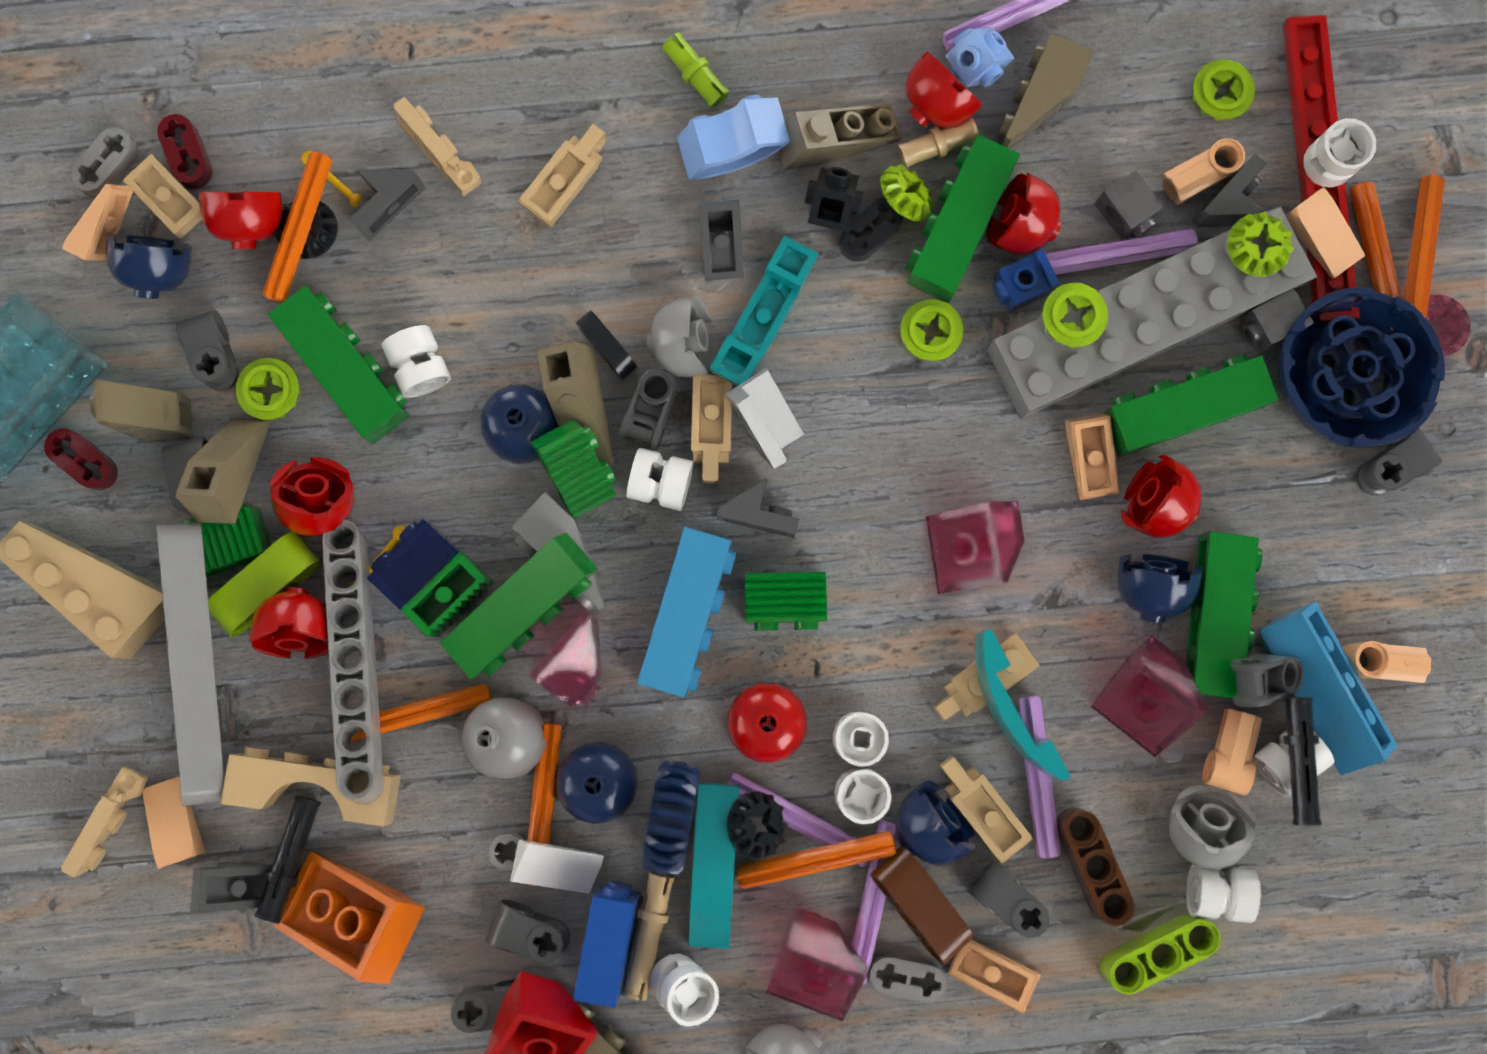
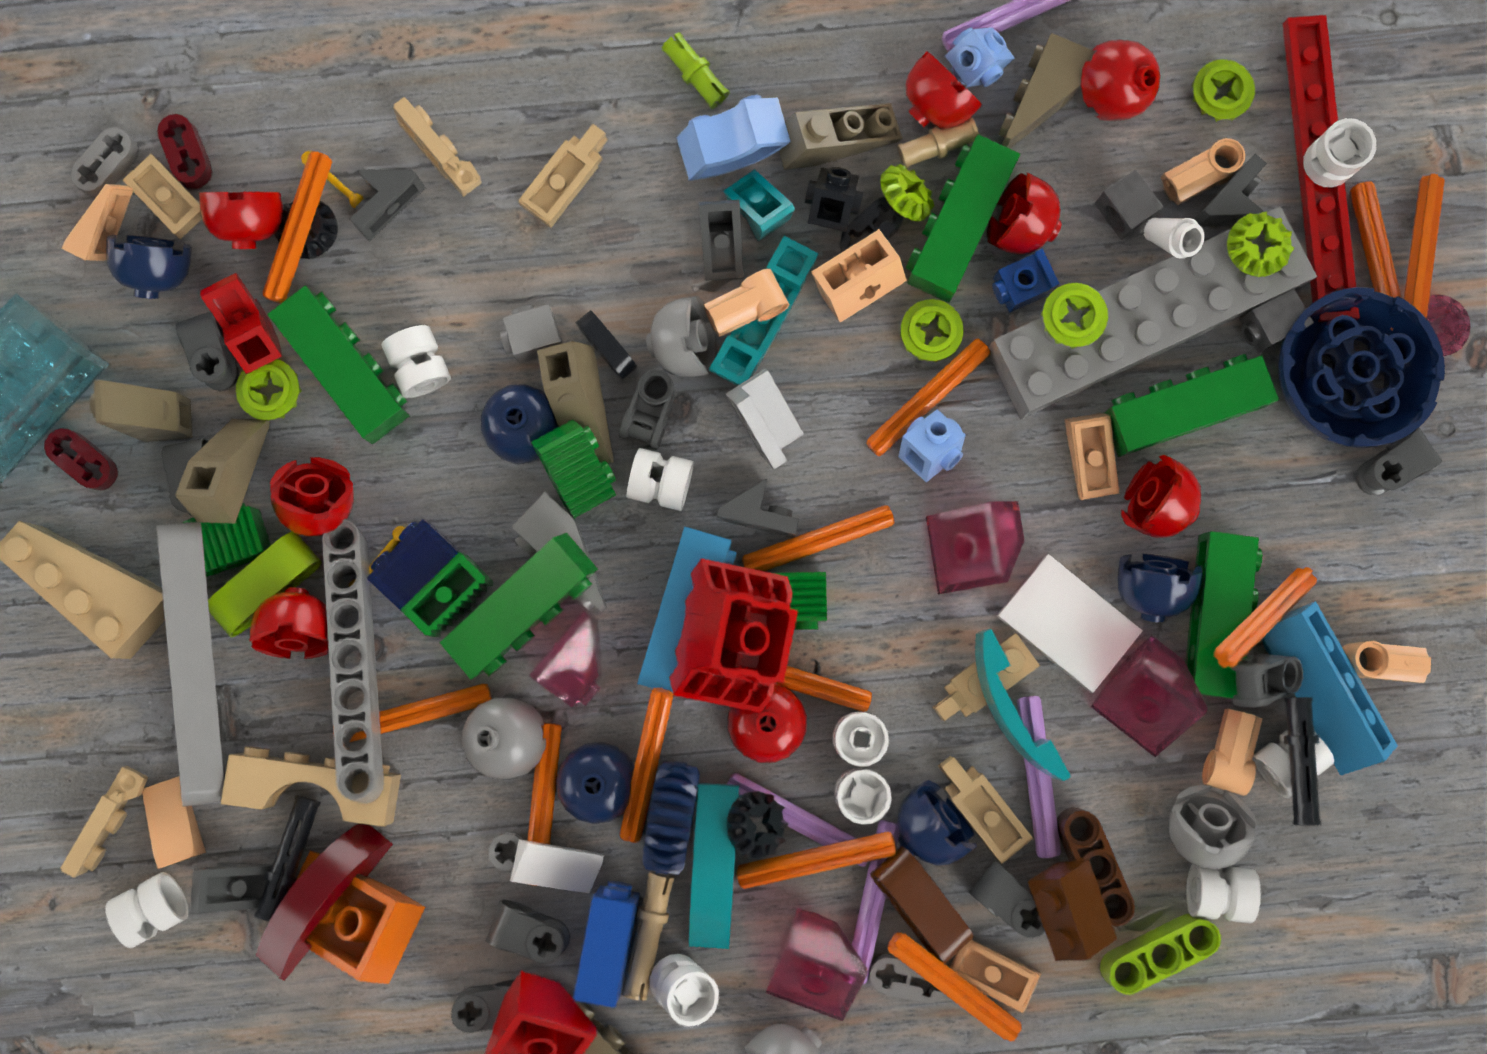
(141, 913): none -> white wheel
(243, 322): none -> red brick
(315, 893): none -> dark red slope
(529, 331): none -> light grey brick
(646, 764): none -> orange axle
(711, 425): tan hinge -> none
(734, 636): none -> red slope
(756, 298): none -> light nougat piece
(760, 204): none -> teal slope
(819, 539): none -> orange axle
(827, 689): none -> orange axle
(859, 275): none -> light nougat brick
(928, 396): none -> orange axle
(932, 445): none -> light blue brick
(954, 986): none -> orange axle
(1069, 623): none -> white tile
(1072, 910): none -> reddish brown brick
(1120, 80): none -> red cylinder
(1121, 251): lavender axle -> none
(1175, 235): none -> white cone
(1265, 617): none -> orange axle
(1325, 233): light nougat slope -> none

